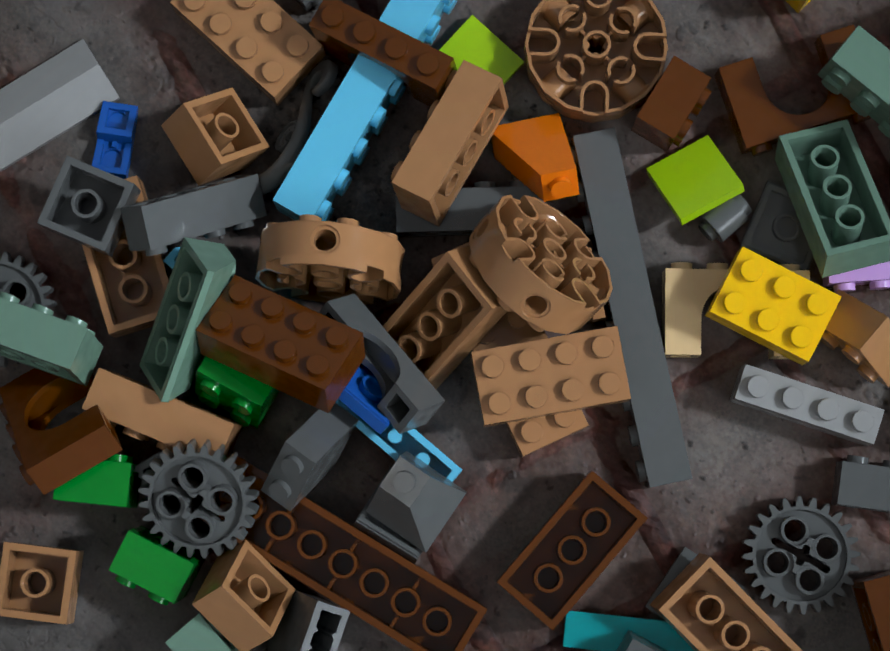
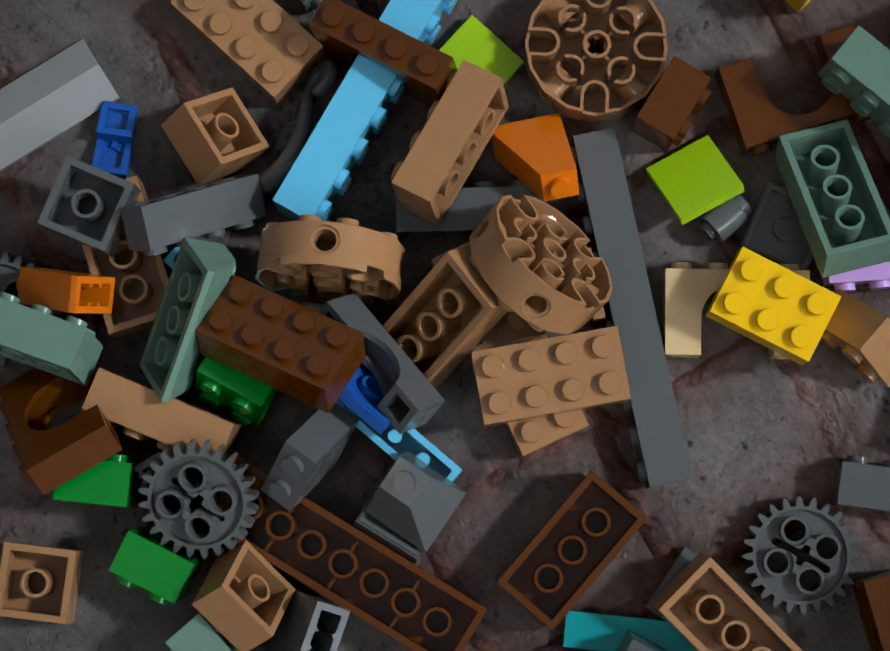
(66, 290): none -> orange slope
(807, 405): light grey brick -> none

